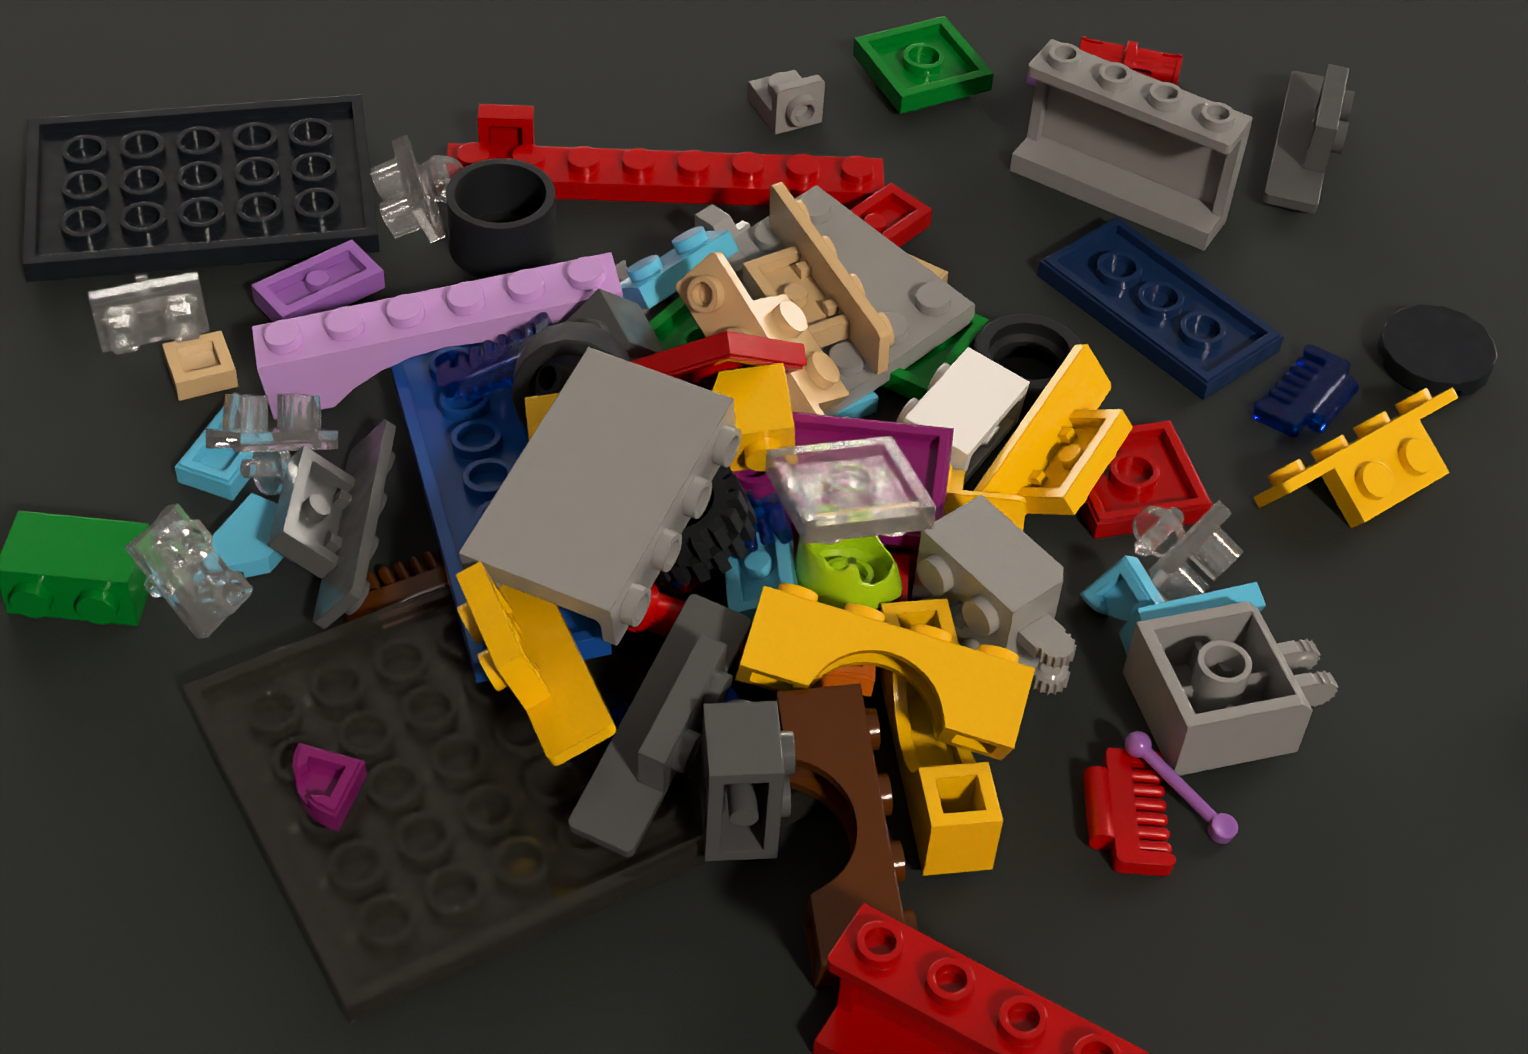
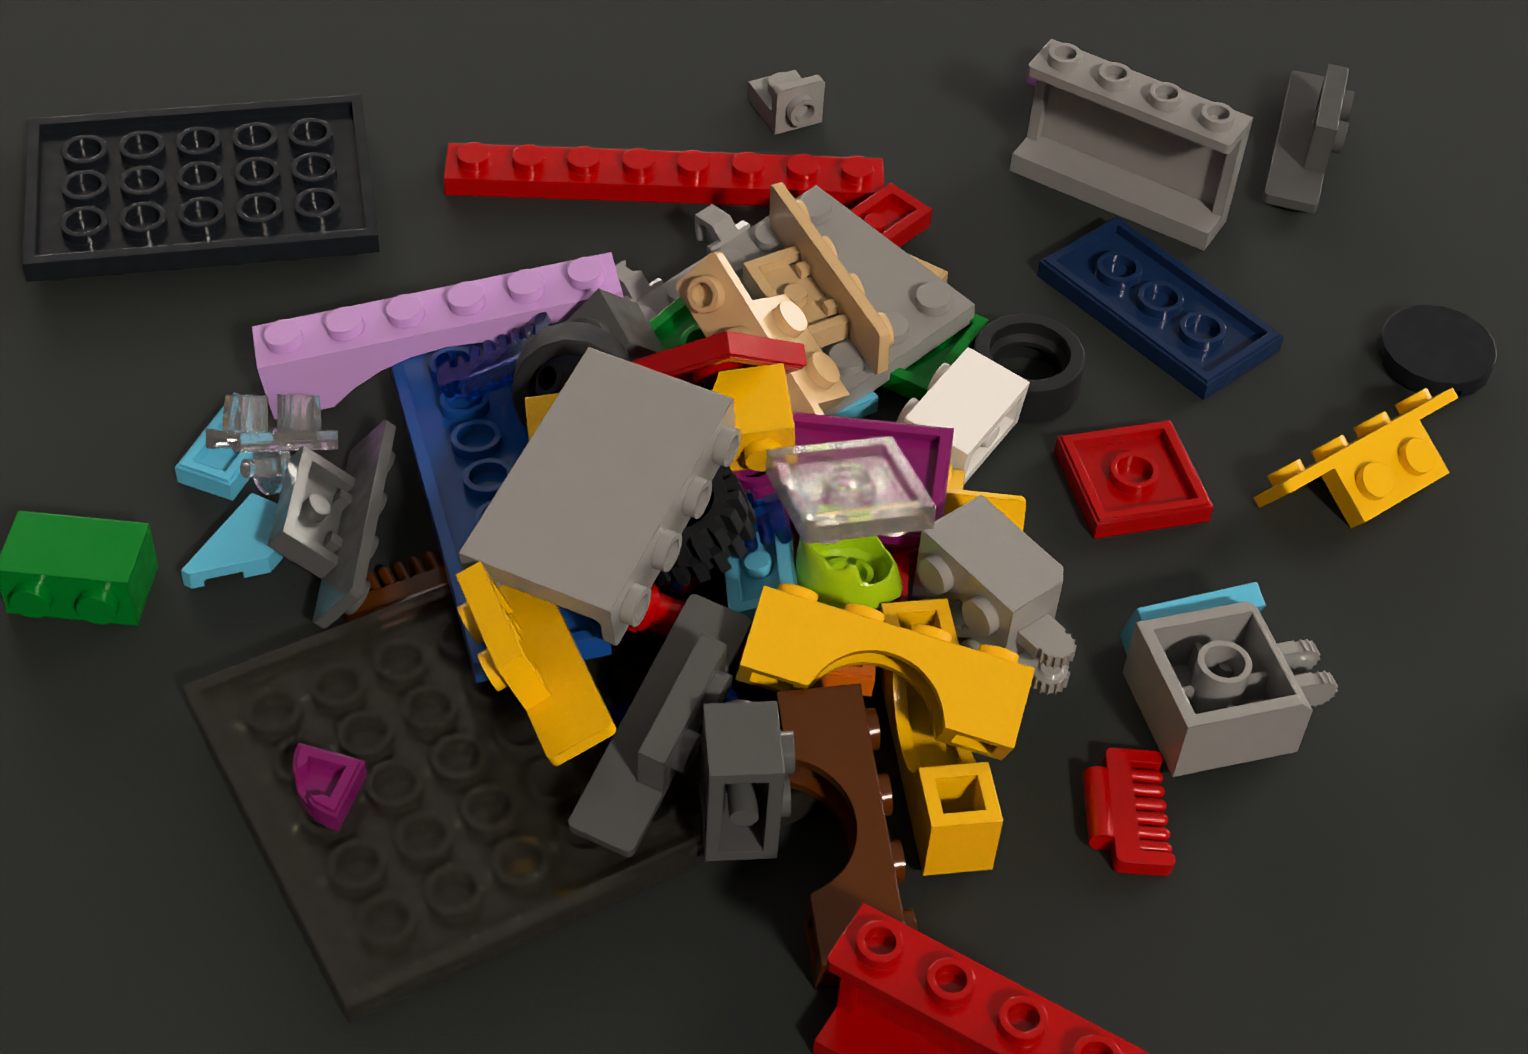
(149, 312): clear hips -> none
(188, 571): clear hips -> none
(200, 365): tan tile -> none
(319, 283): medium lavender plate -> none
(412, 190): clear hips -> none
(501, 217): black piece -> none
(506, 124): red tile -> none
(656, 278): medium azure plate -> none
(922, 64): green plate -> none
(1061, 440): yellow bracket -> none
(1122, 590): medium azure tile -> none
(1152, 63): red pin -> none
(1205, 543): clear hips -> none
(1220, 827): medium lavender hinge -> none
(1308, 394): clear blue piece -> none

